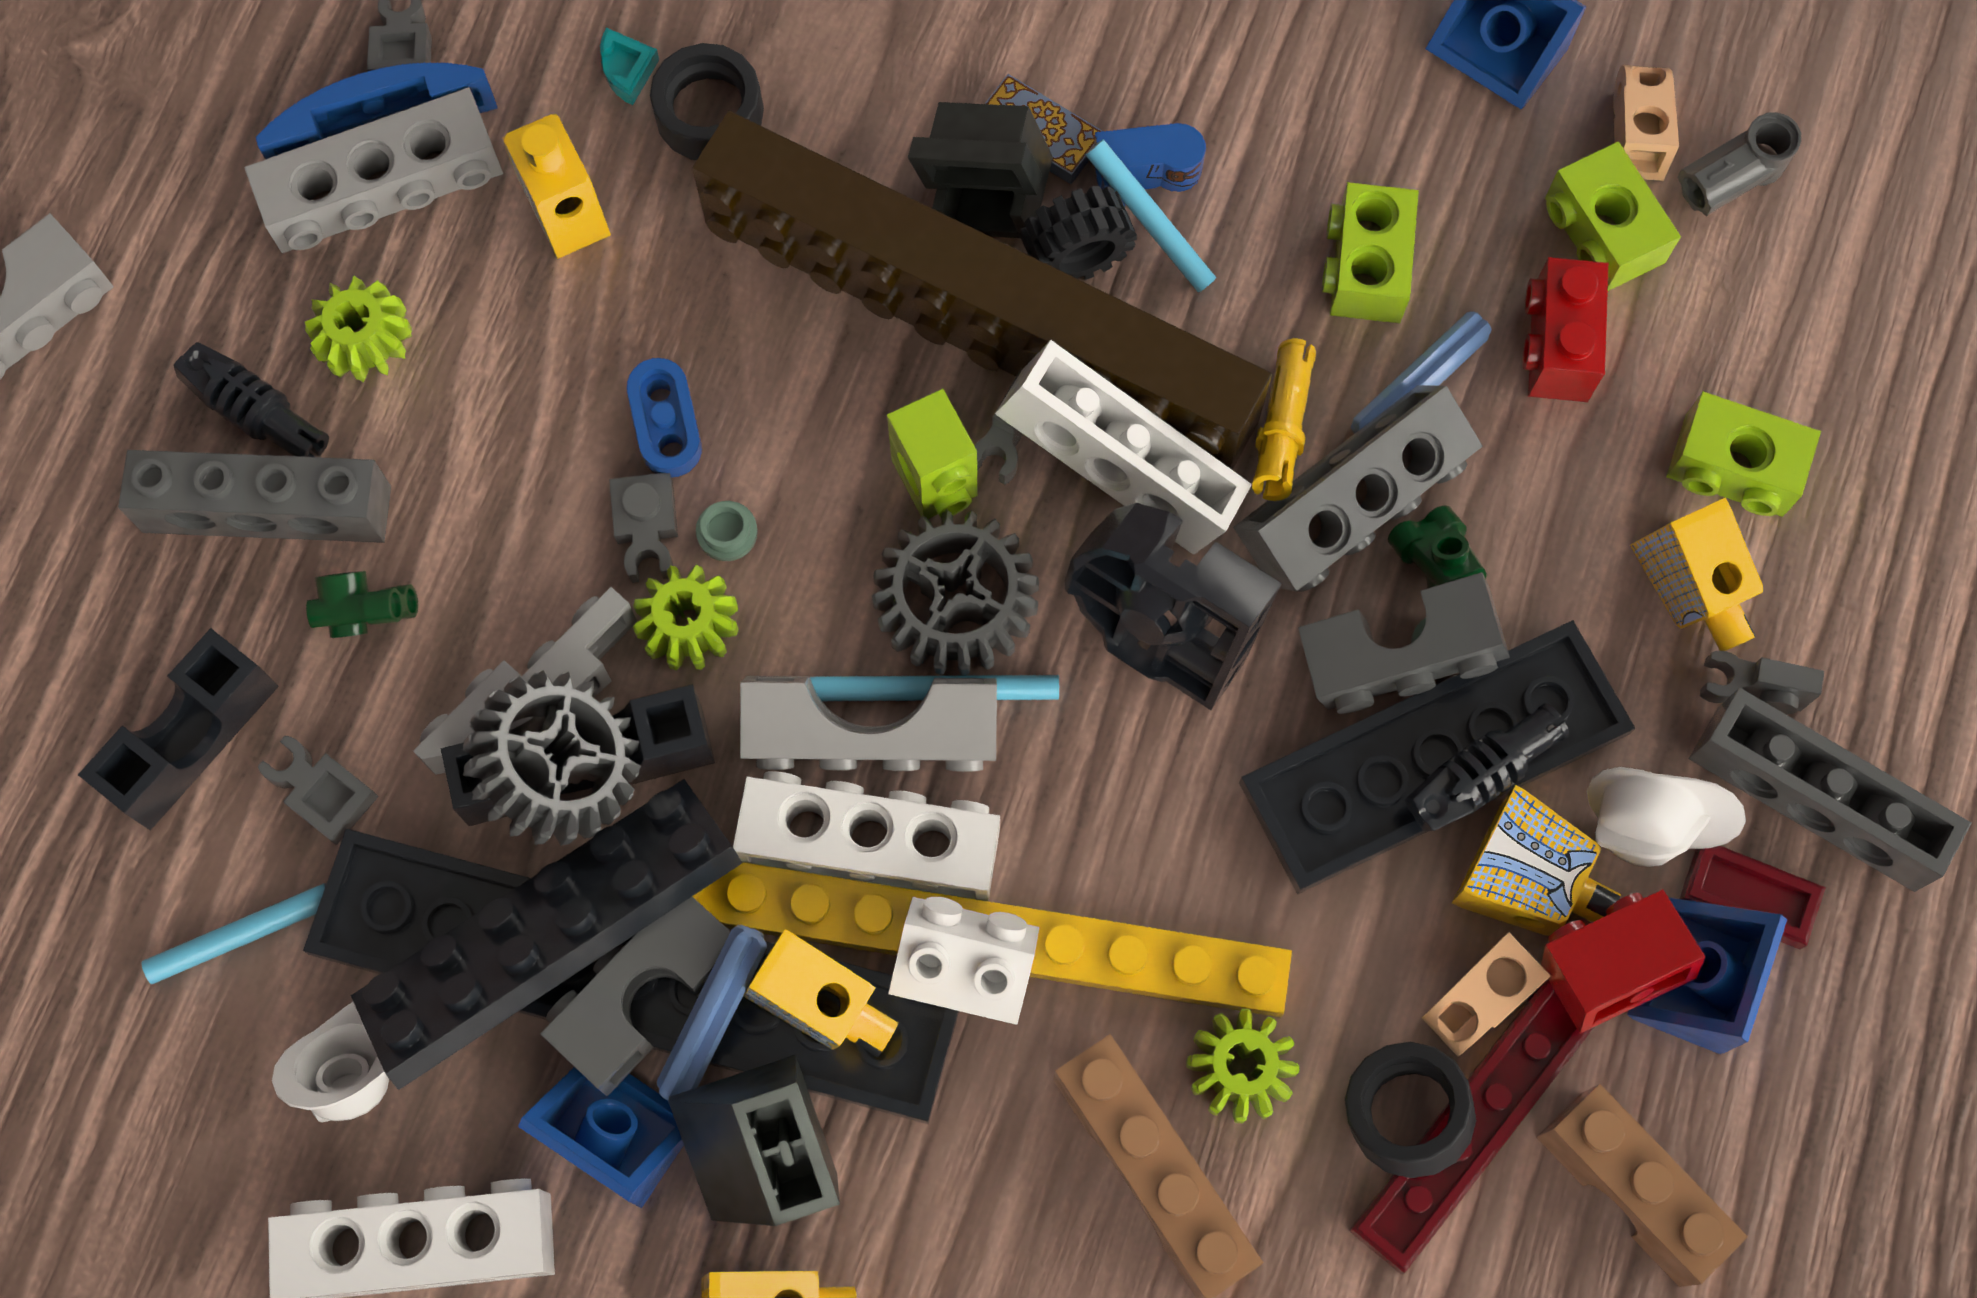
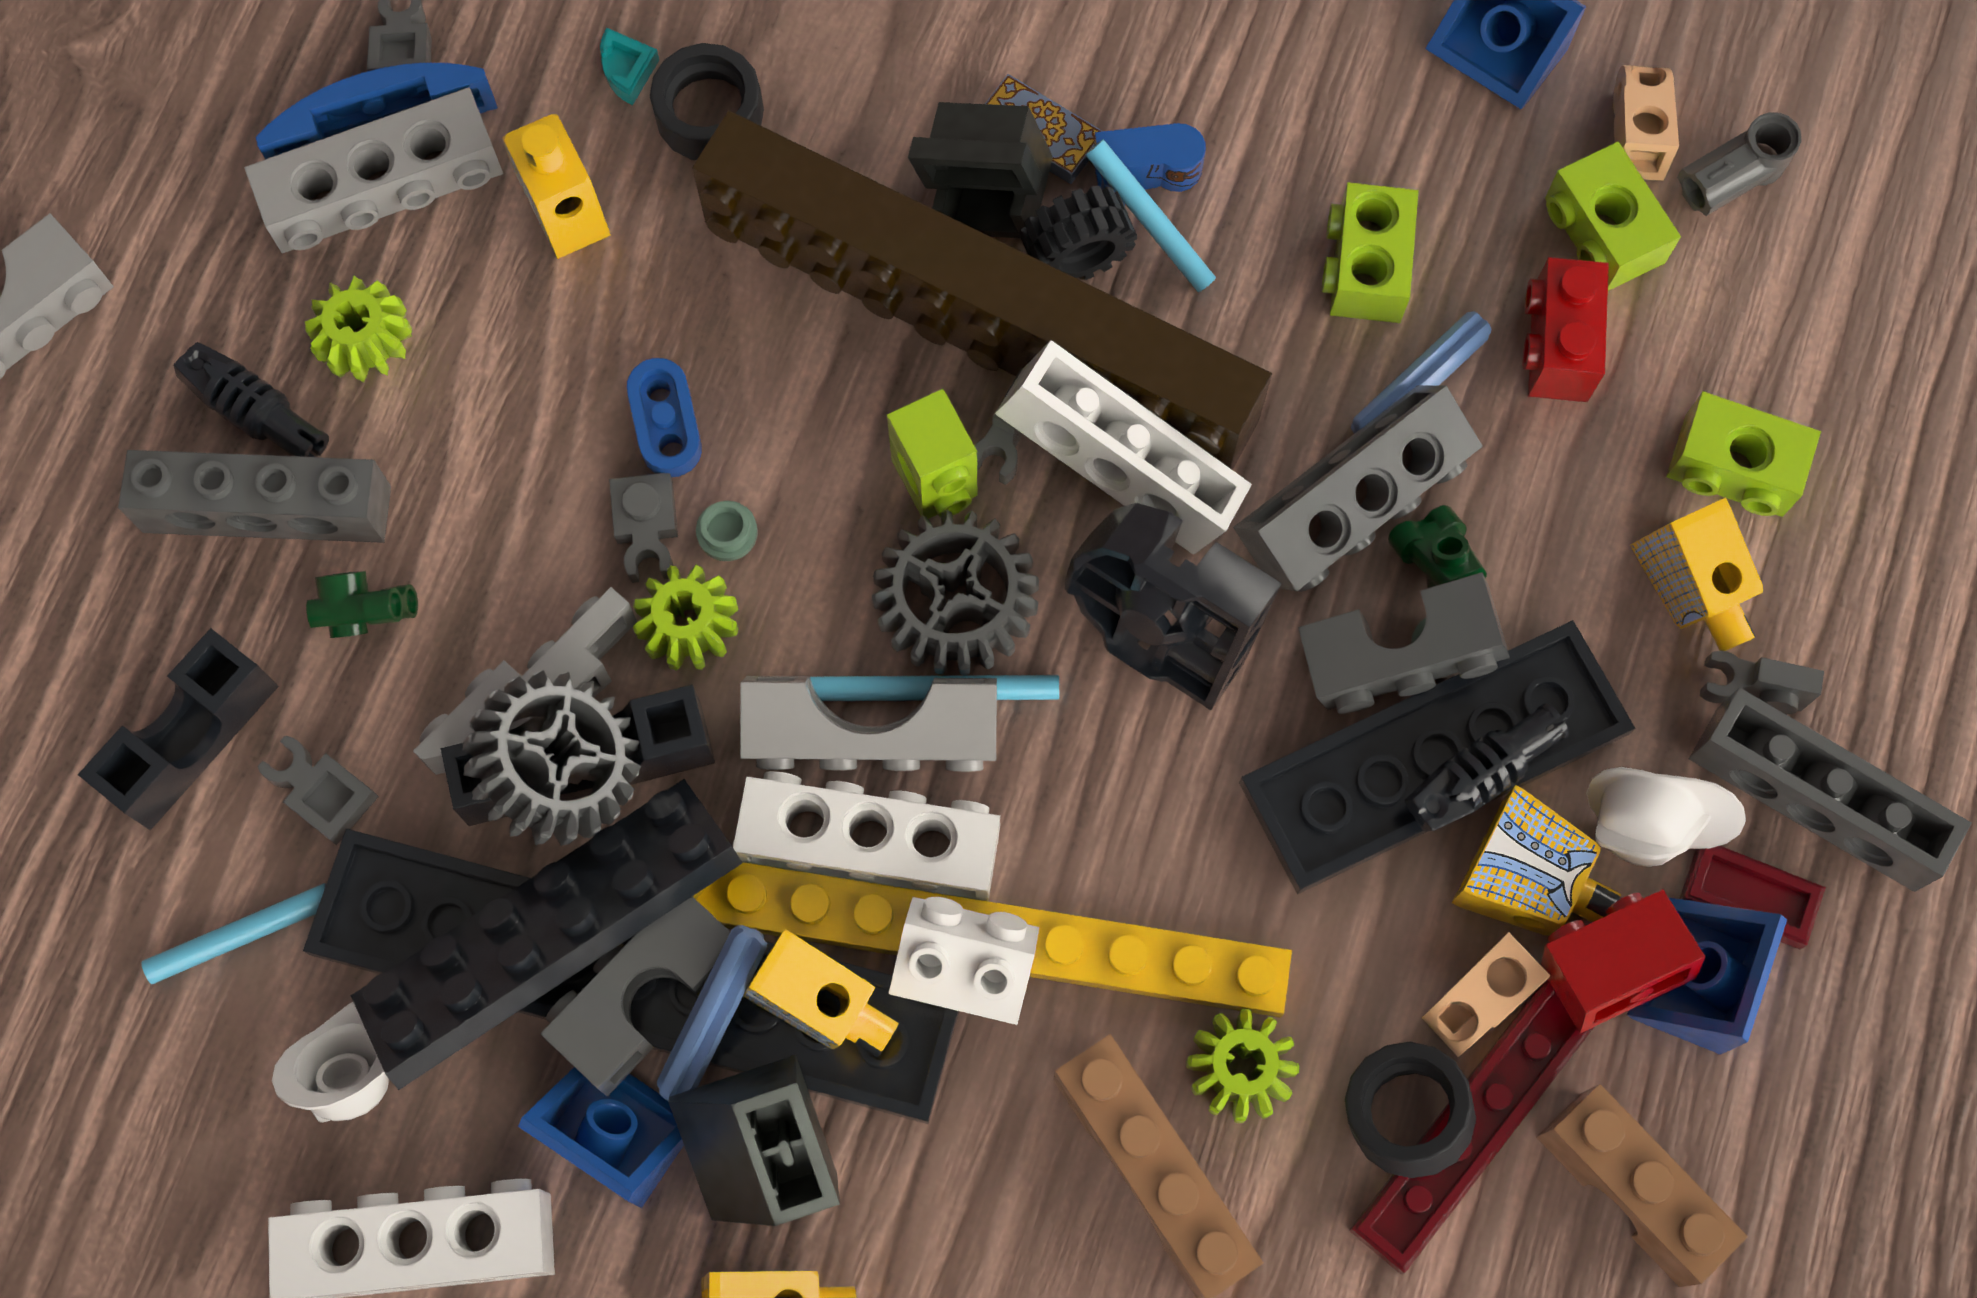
(1282, 432): yellow pin -> none

